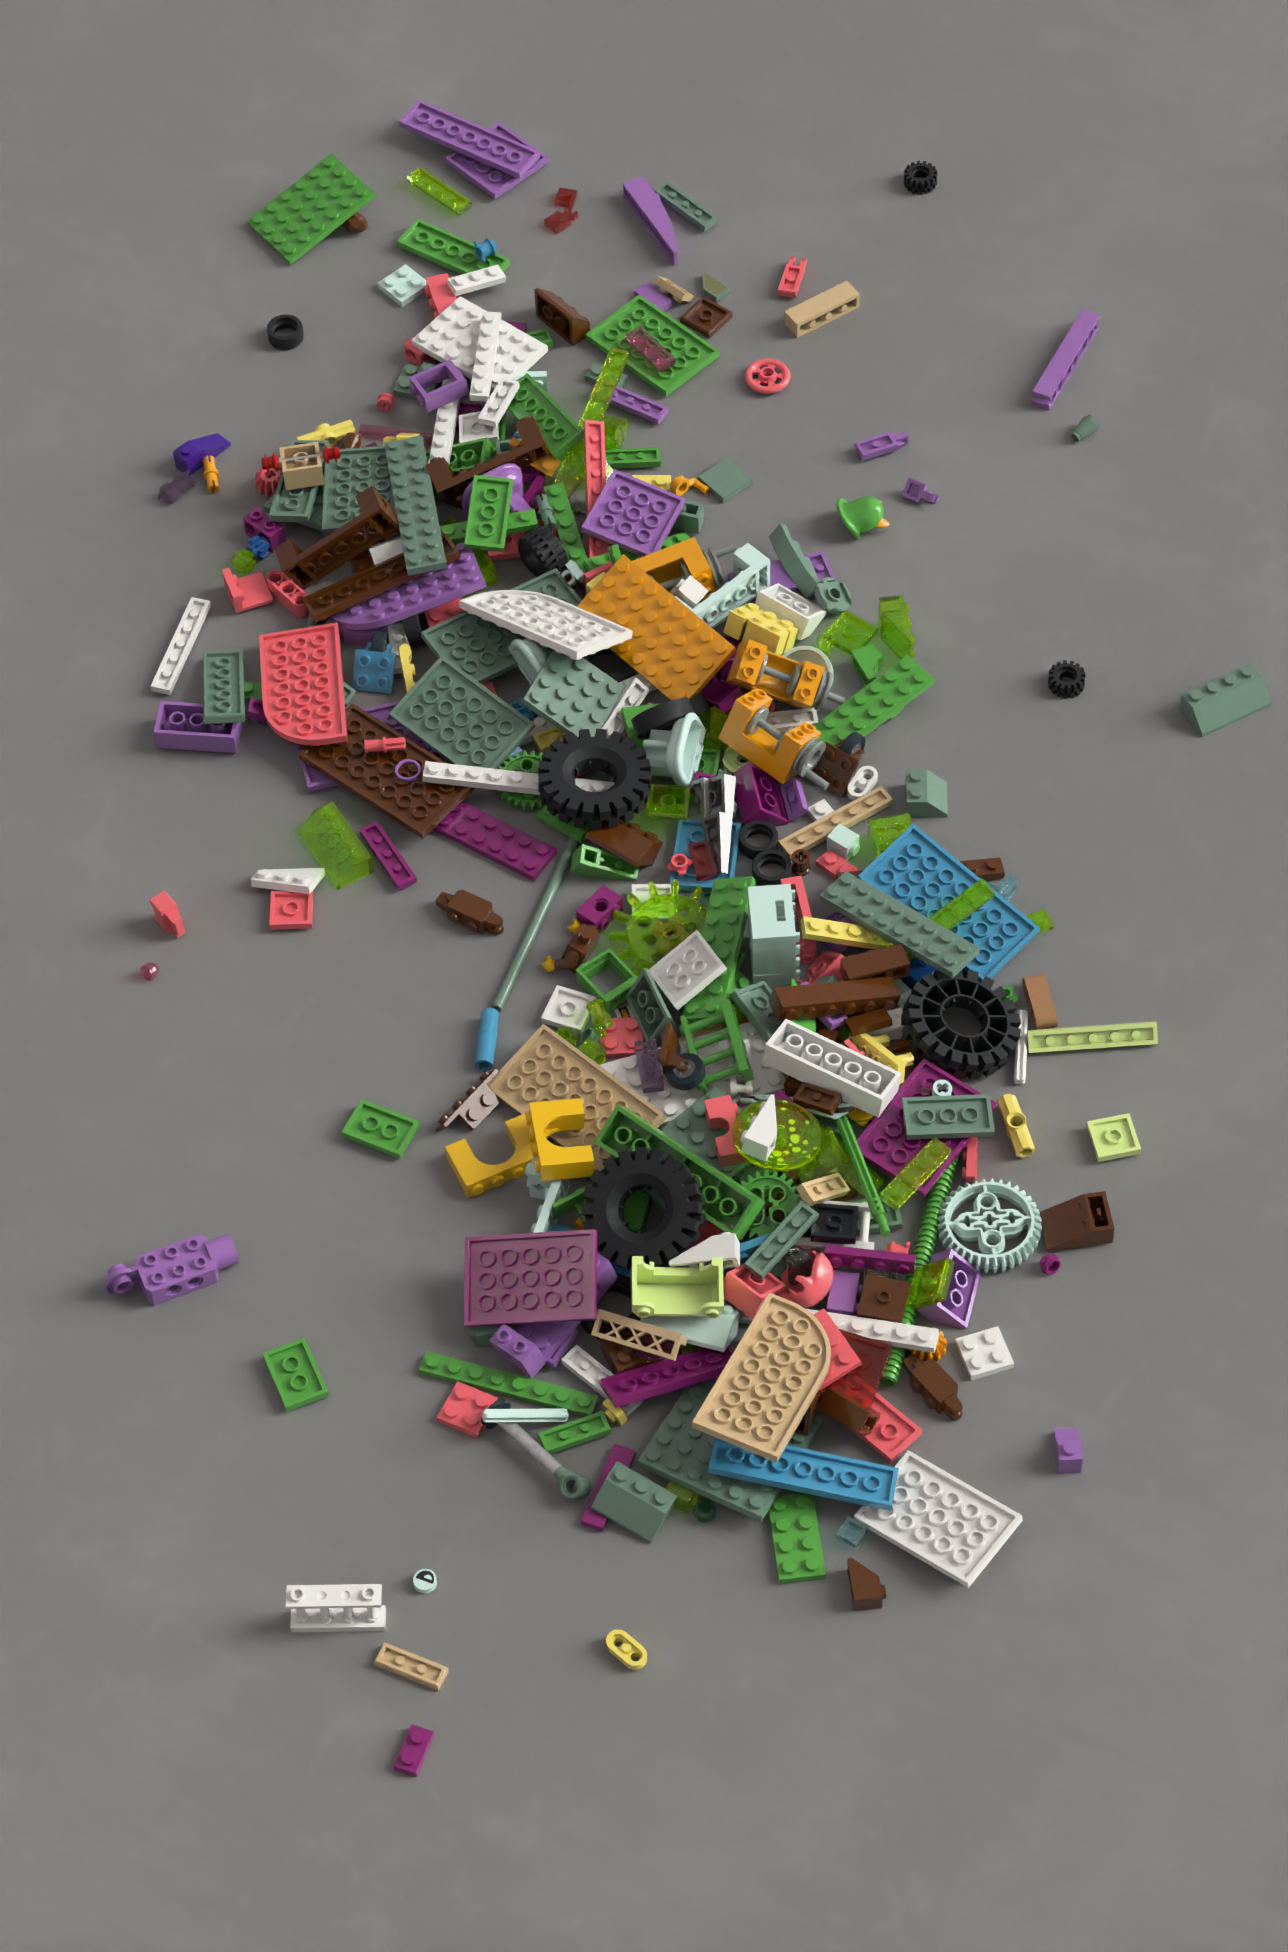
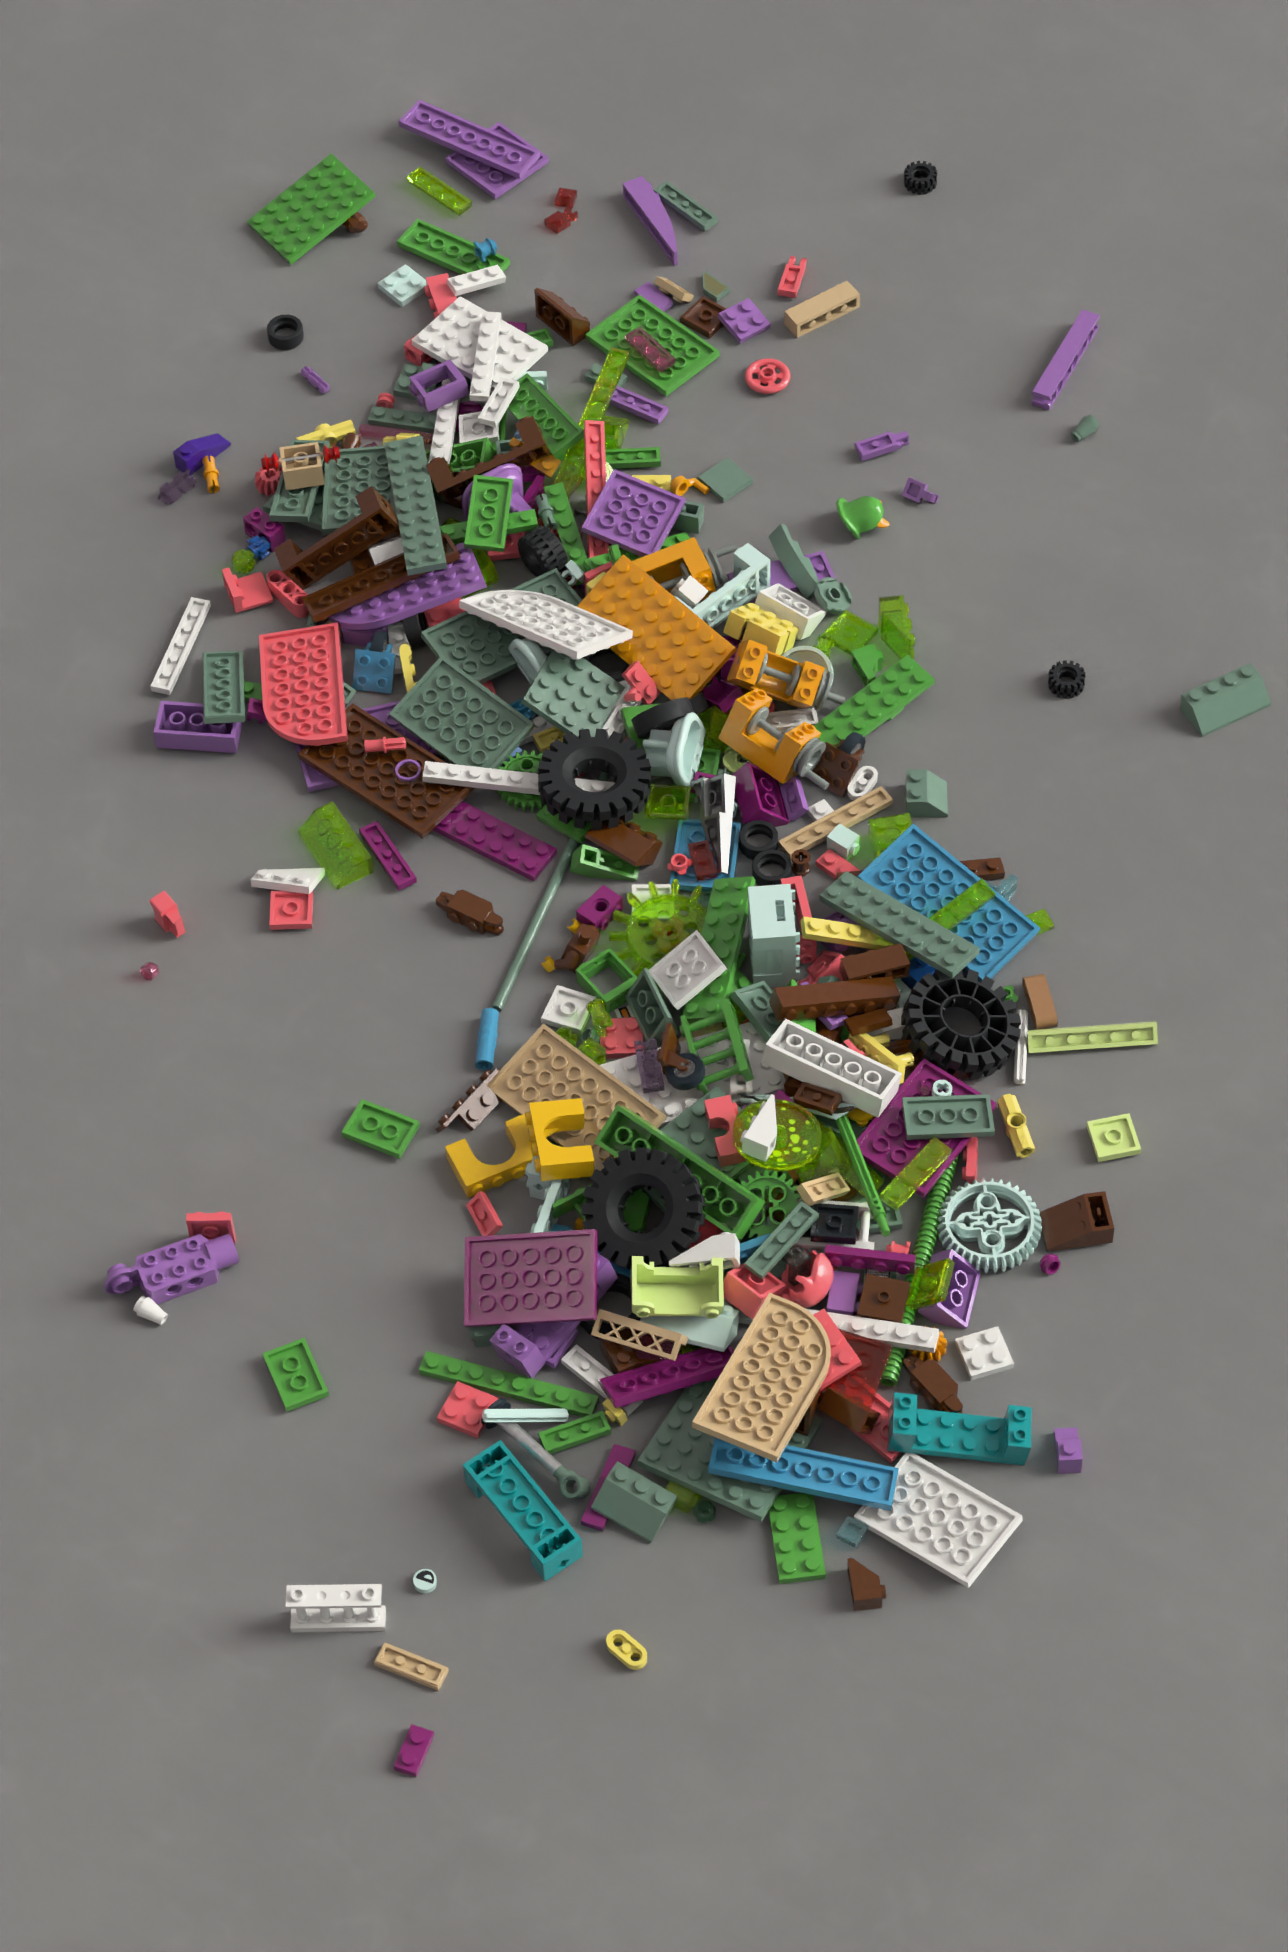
(150, 1310): none -> white cone
(210, 1224): none -> coral plate
(315, 379): none -> medium lavender axle
(402, 419): none -> sand green plate
(484, 1214): none -> coral plate
(524, 1508): none -> teal plate
(641, 685): none -> coral plate
(744, 320): none -> medium lavender plate
(959, 1434): none -> teal plate

